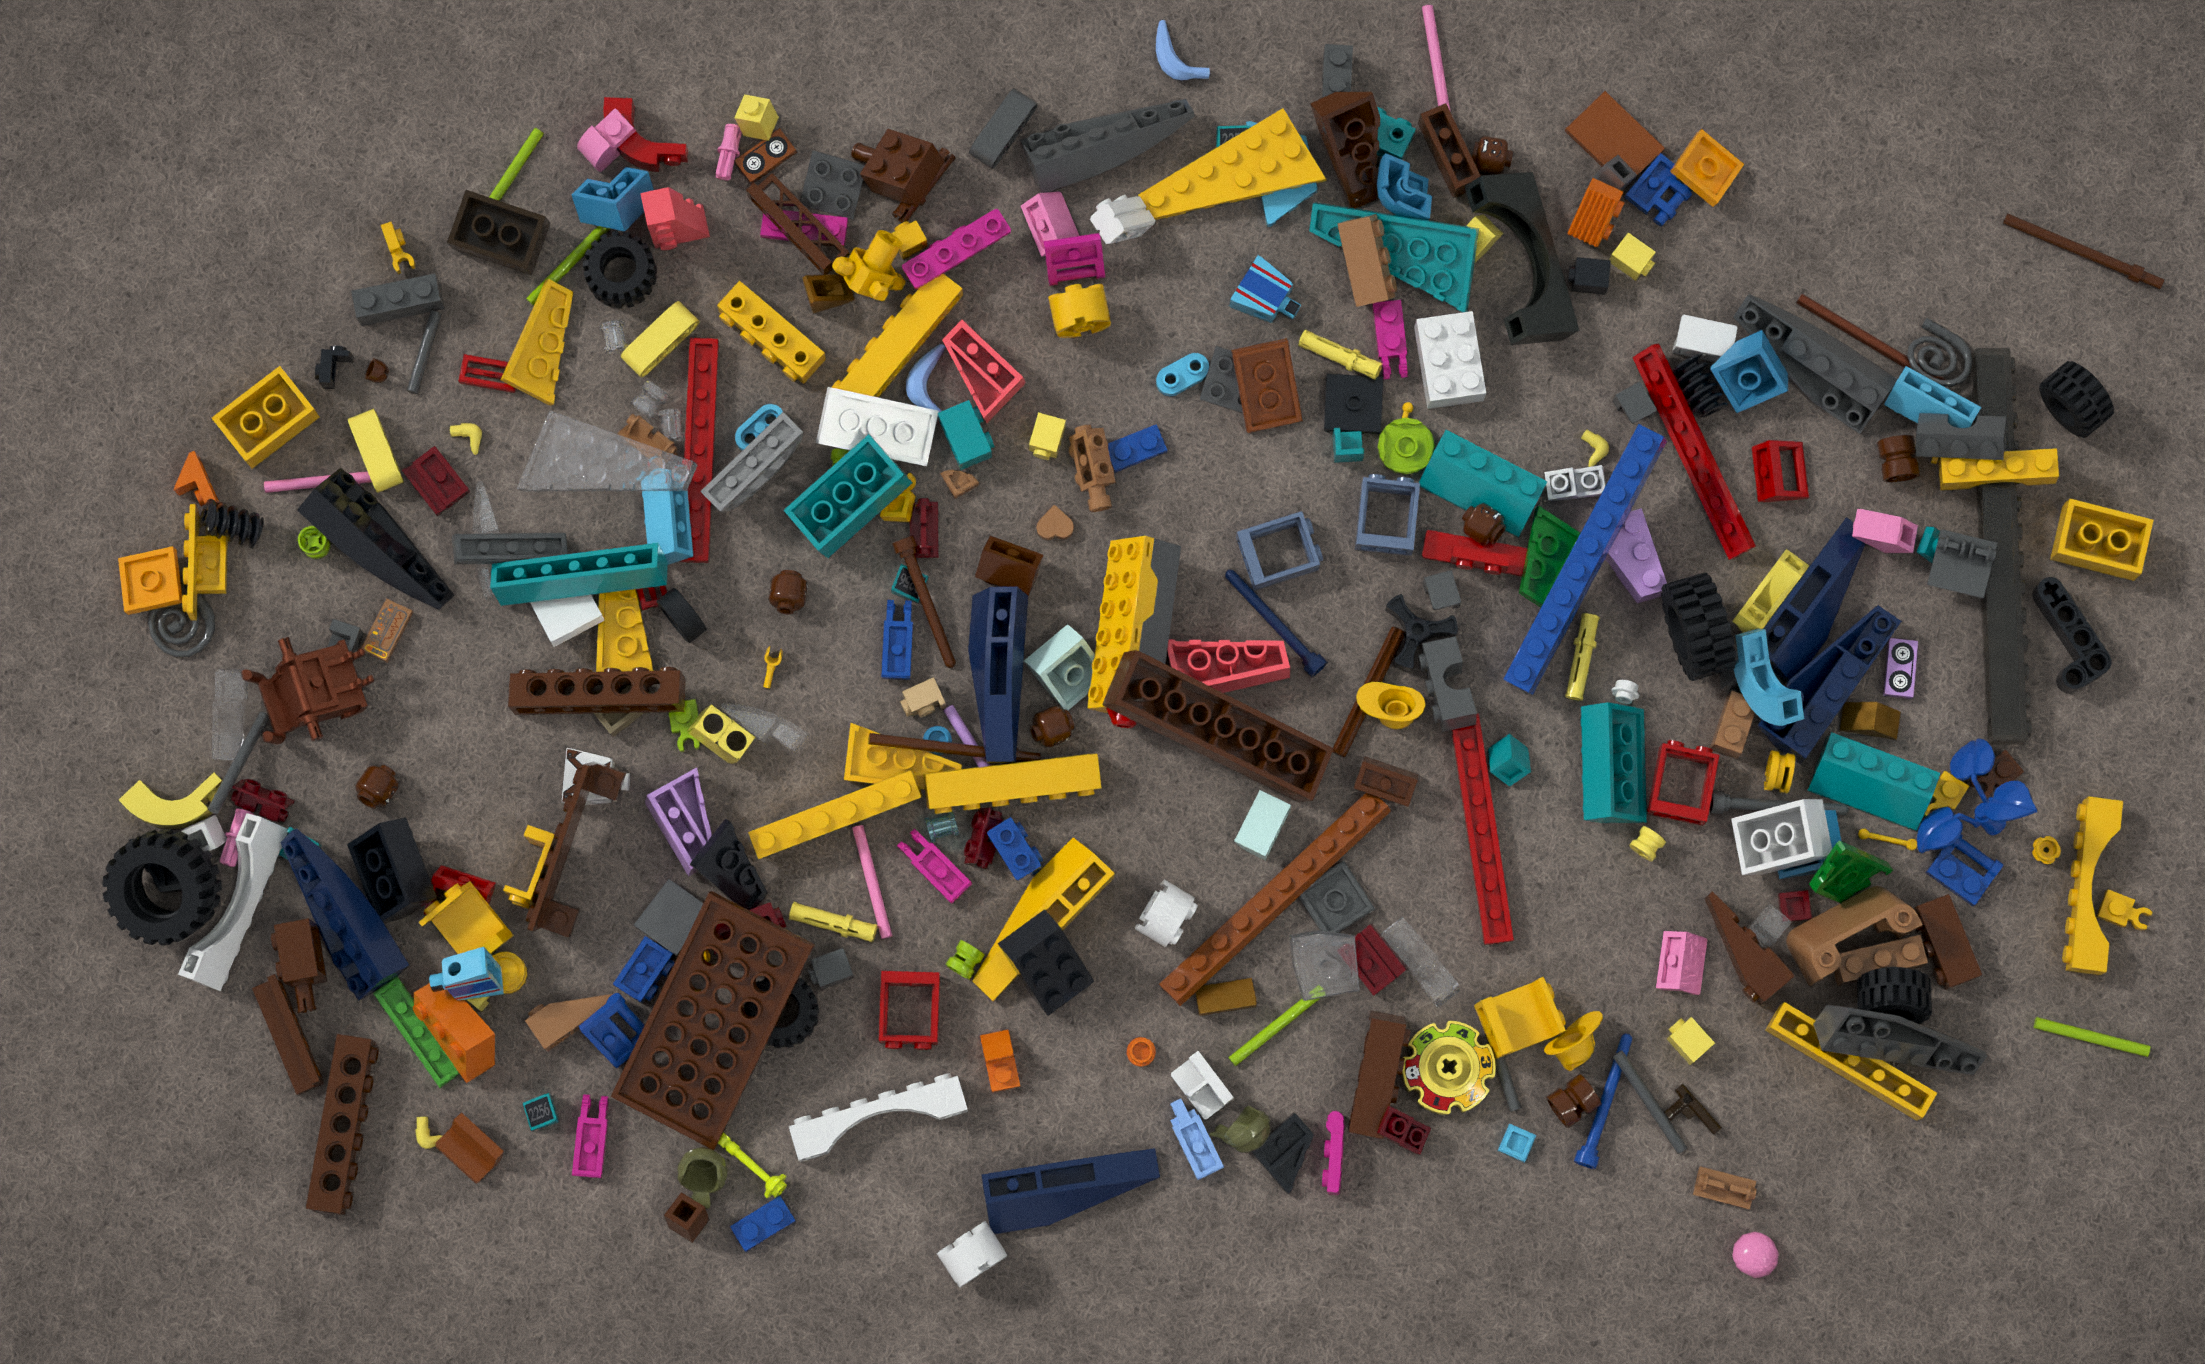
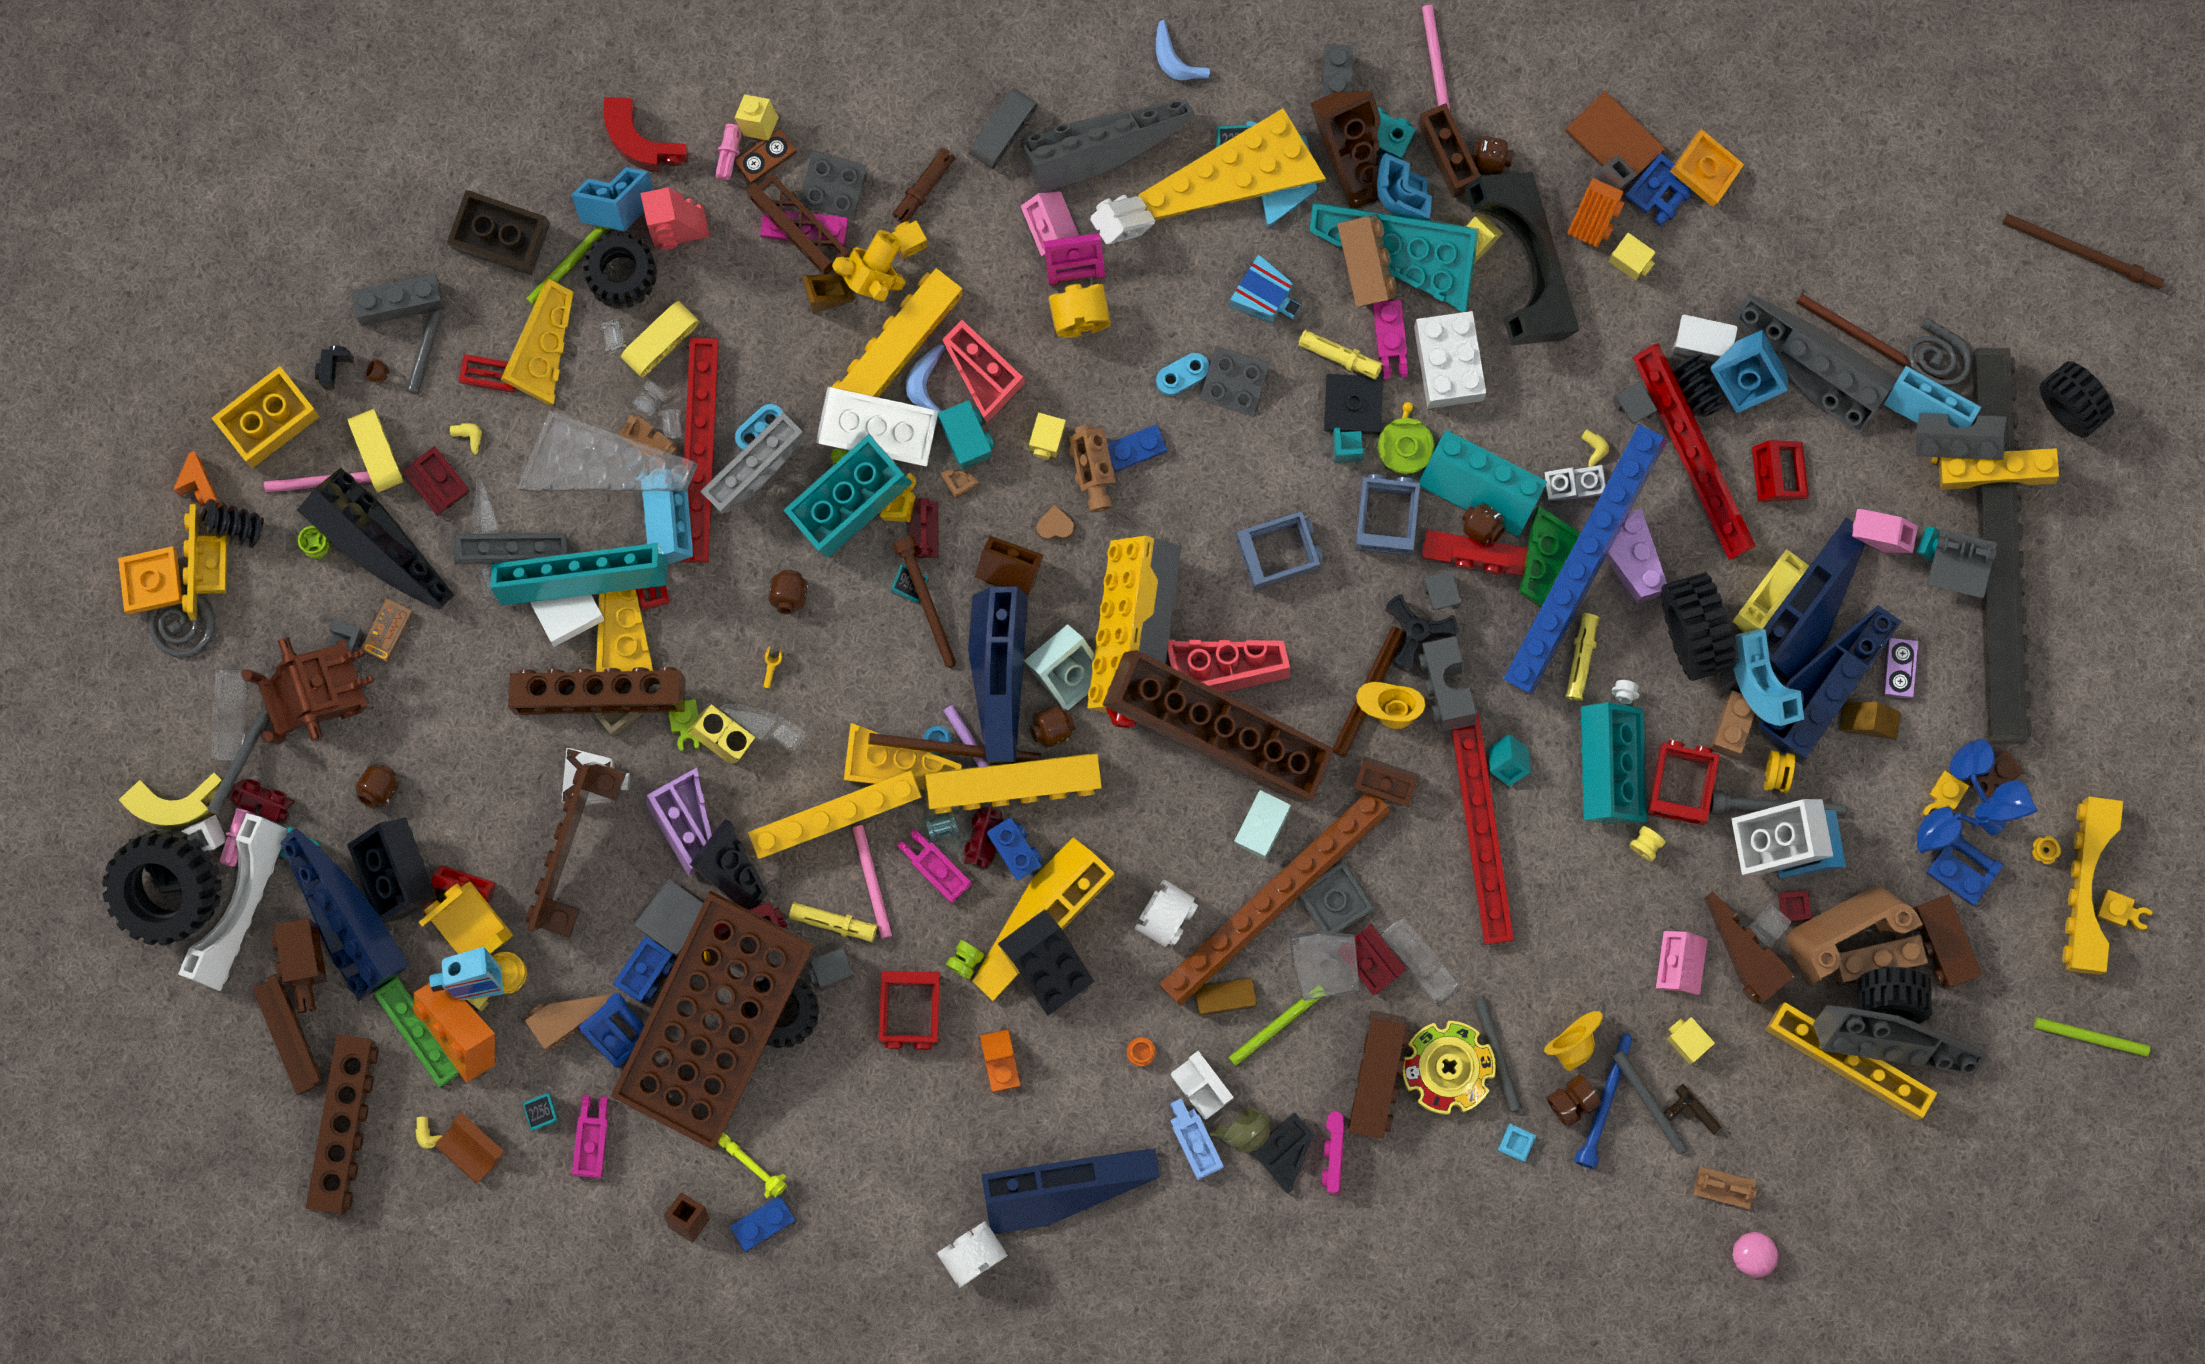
(394, 241): yellow plate -> none
(516, 164): lime bar -> none
(541, 839): yellow panel -> none
(601, 142): bright pink brick -> none
(681, 615): black tyre -> none
(702, 1173): olive hat -> none
(770, 332): yellow brick -> none
(819, 1135): white arch -> none
(897, 643): blue hinge -> none
(899, 166): reddish brown brick -> none
(922, 699): tan brick -> none
(955, 249): dark pink bracket -> none
(1266, 385): dark orange tile -> none
(1312, 662): dark blue piece -> none
(1403, 1130): dark red slope -> none
(1520, 1018): yellow panel -> none
(1589, 275): black brick -> none
(1846, 872): green wing -> none
(1873, 781): teal slope -> none
(1898, 462): reddish brown wheel -> none
(1910, 844): yellow hinge -> none
(2065, 632): black beam -> none
(2101, 539): yellow brick -> none

